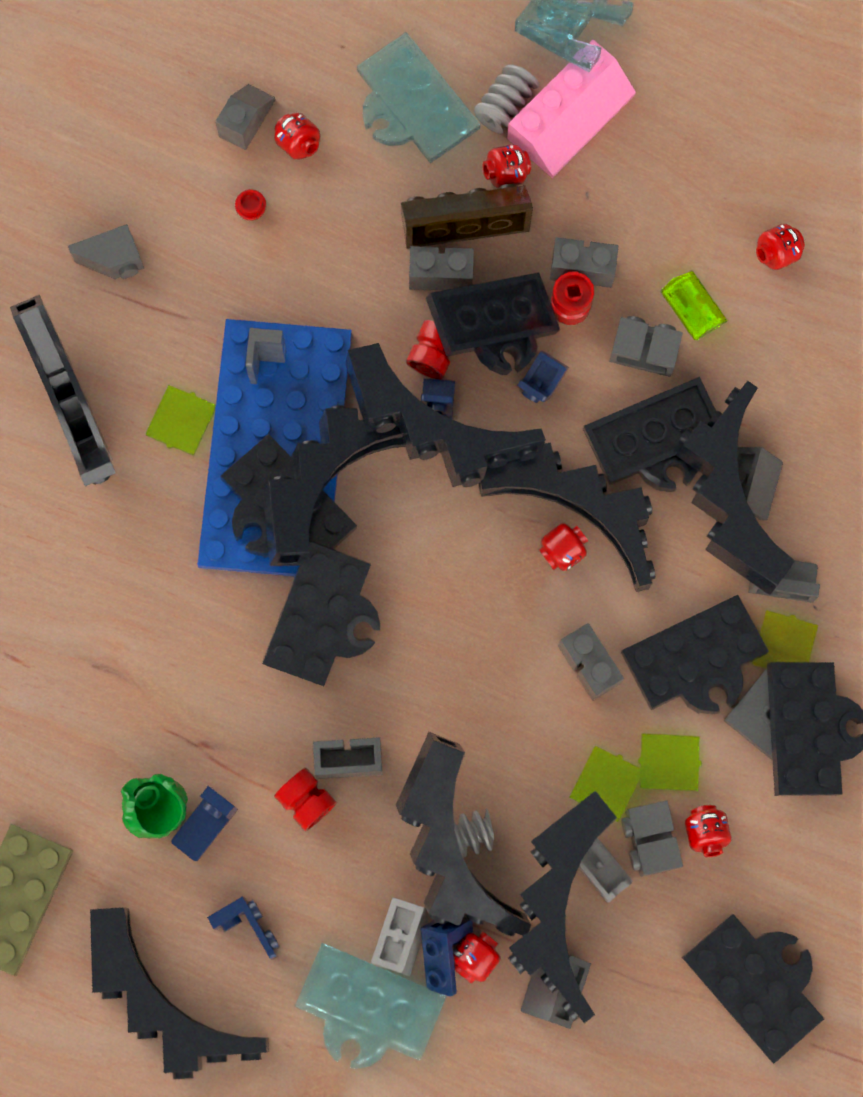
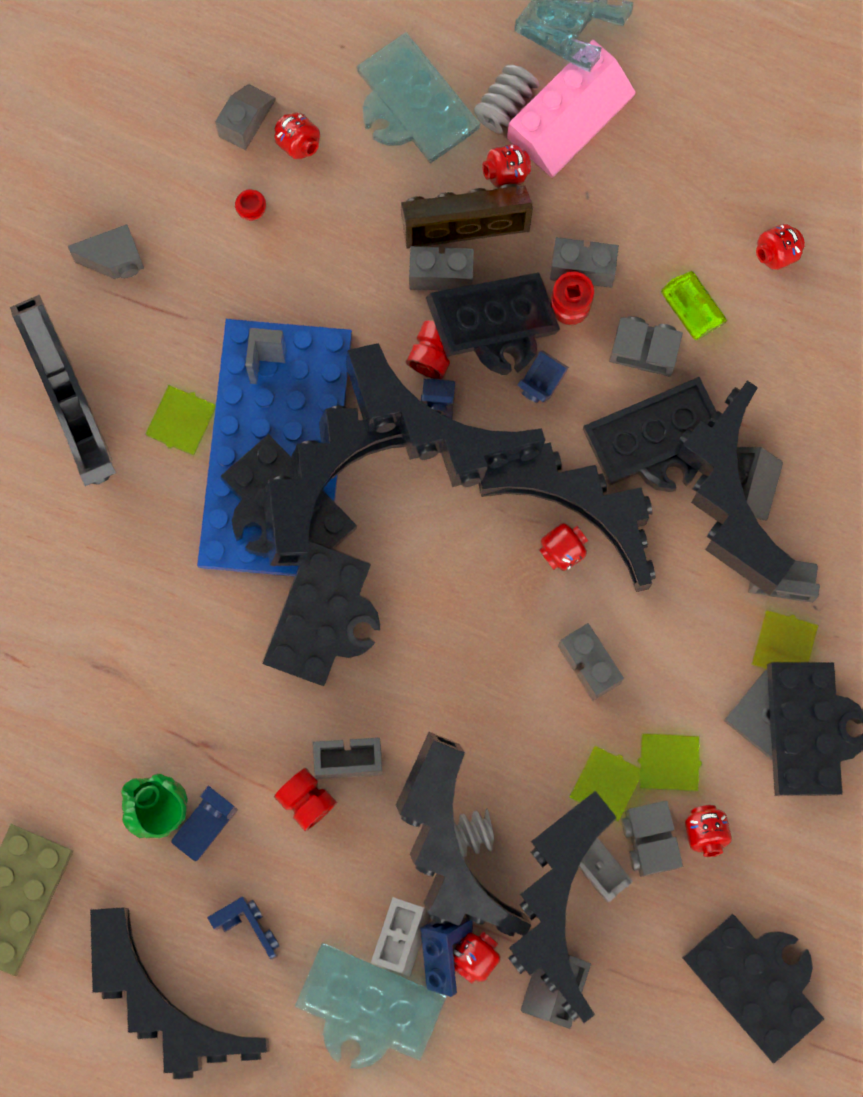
(697, 657): black plate -> none

